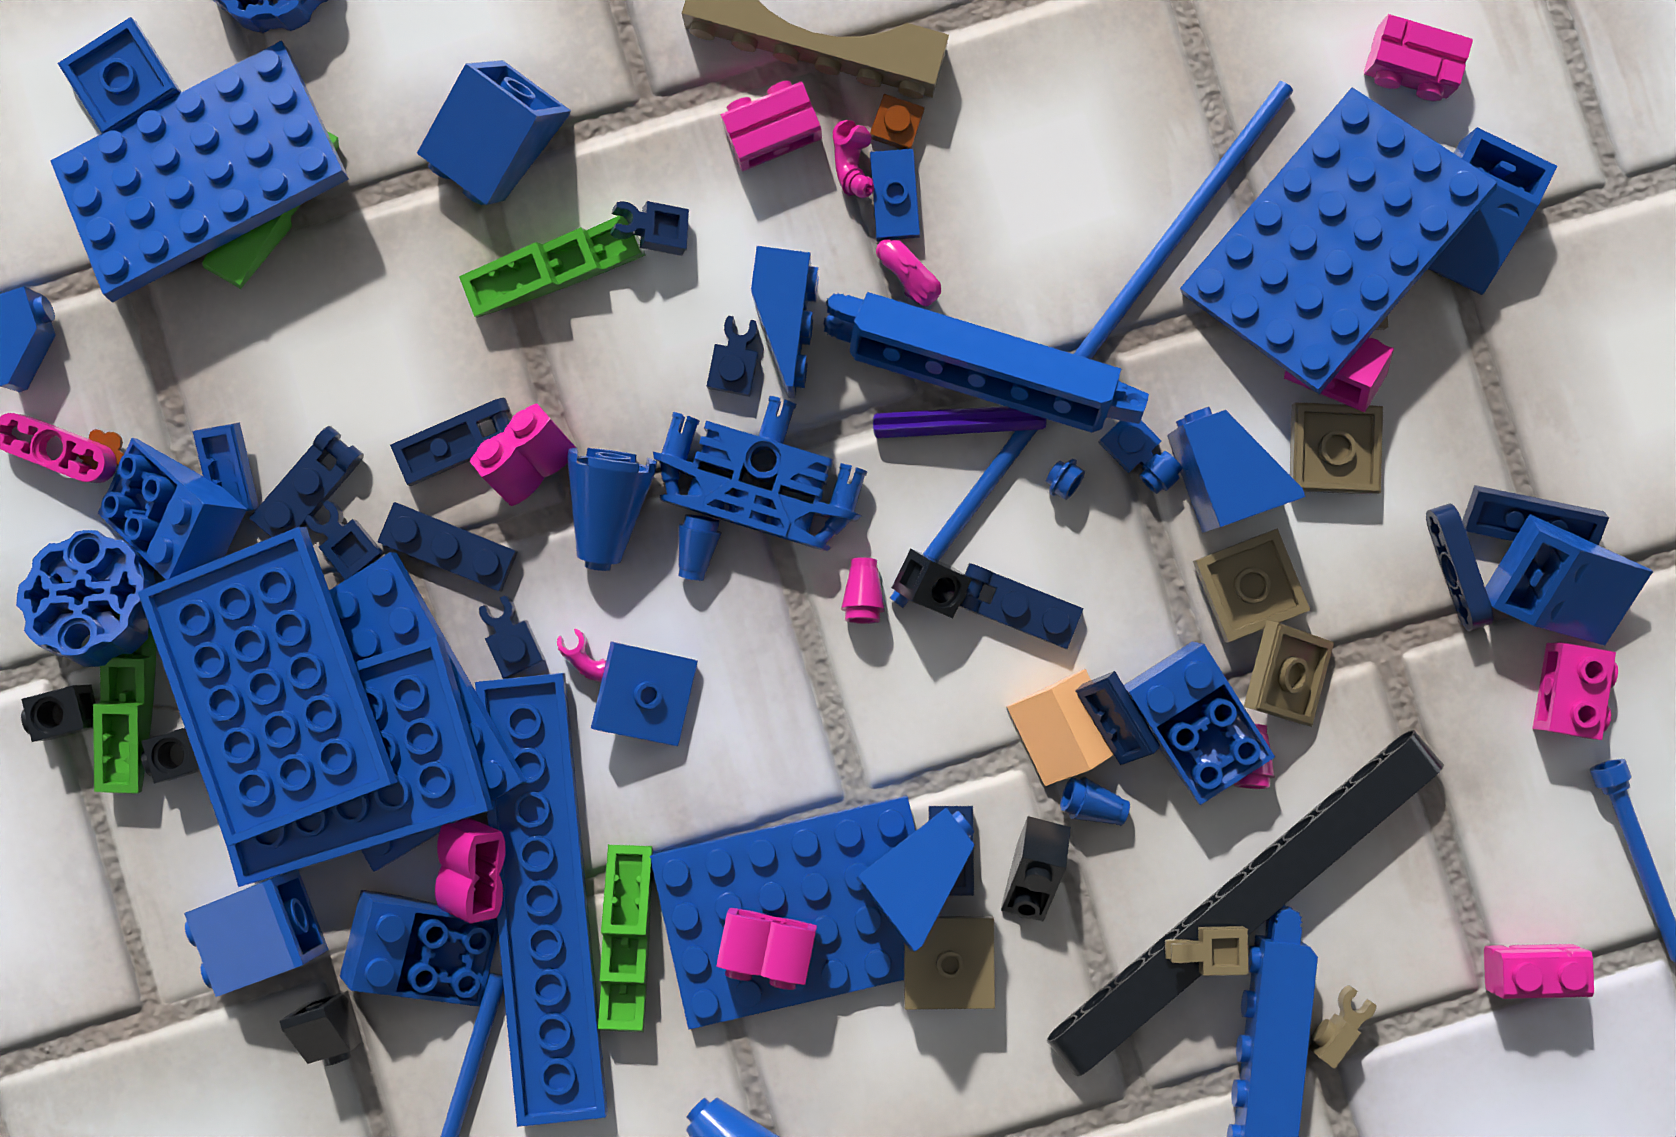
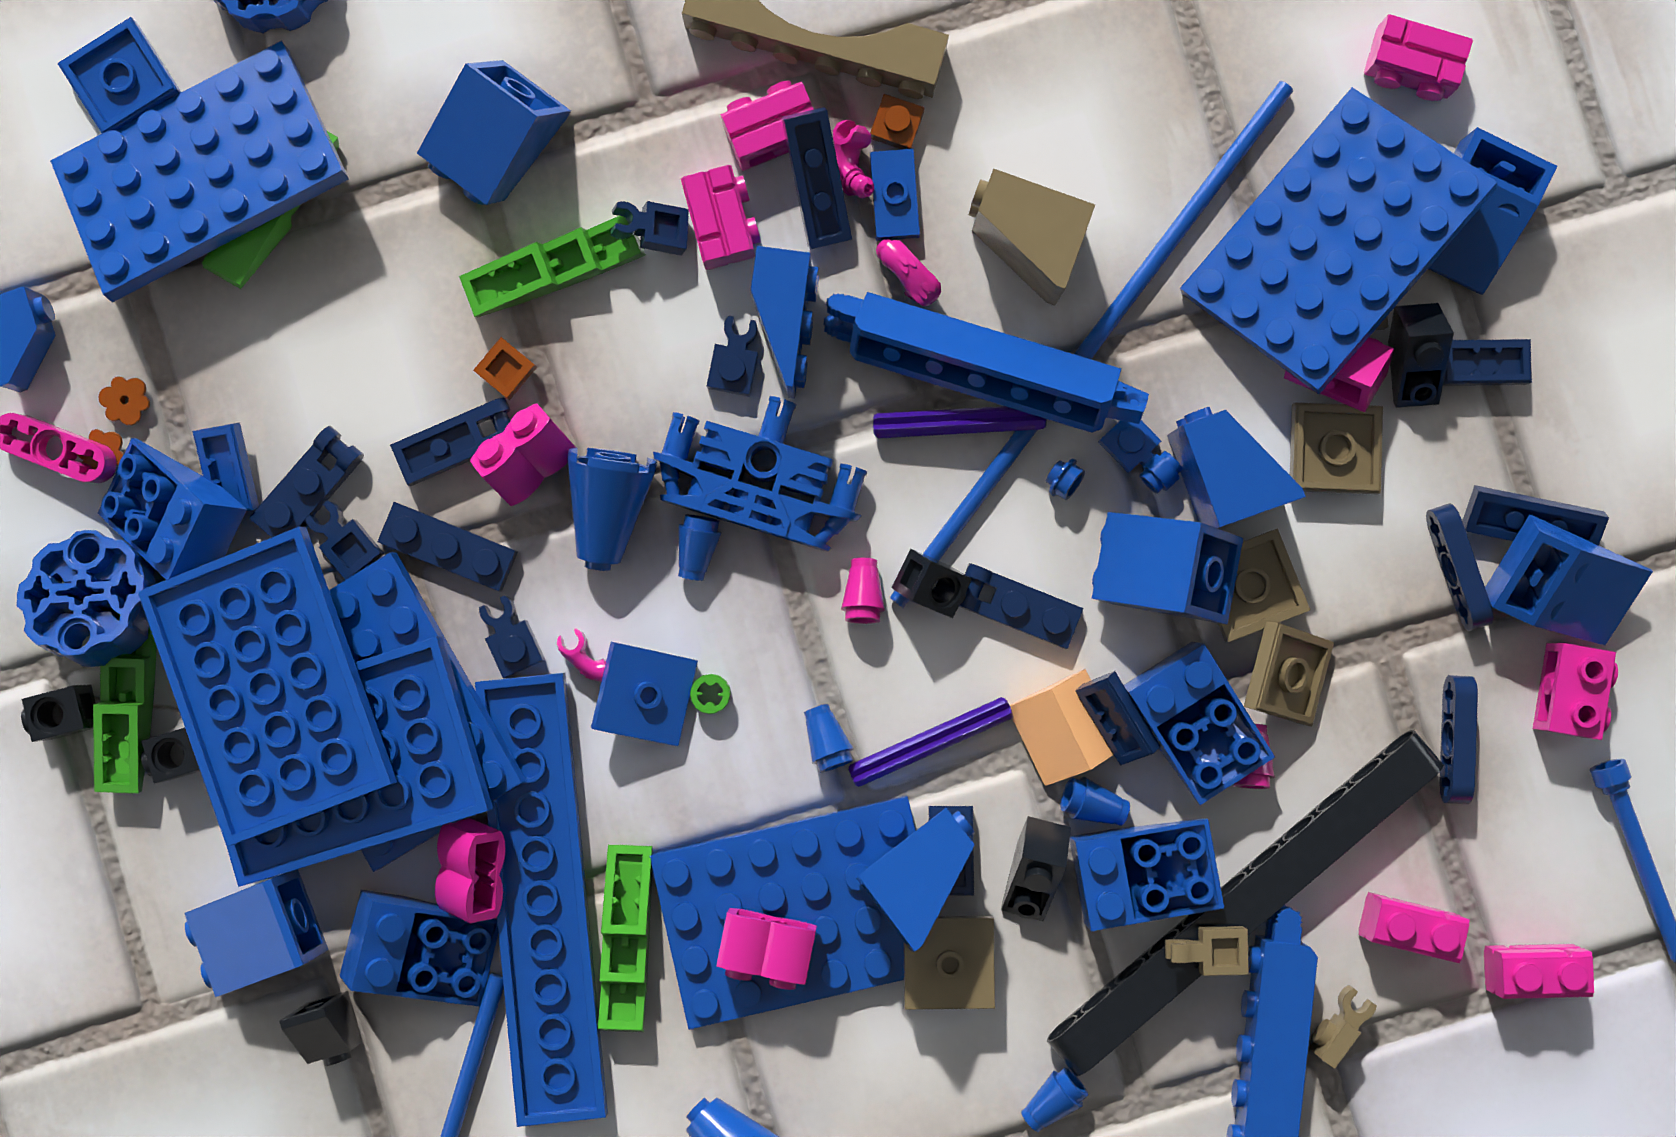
(114, 400): none -> dark orange plant
(505, 368): none -> dark orange plate
(710, 707): none -> bright green bush
(719, 217): none -> dark pink brick
(817, 178): none -> dark blue plate
(827, 740): none -> blue cone
(930, 741): none -> dark purple axle
(1031, 229): none -> dark tan slope
(1054, 1100): none -> blue cone
(1146, 873): none -> blue slope
(1167, 566): none -> blue slope
(1414, 927): none -> dark pink brick
(1420, 354): none -> black slope
(1458, 739): none -> dark blue beam
(1489, 362): none -> dark blue plate

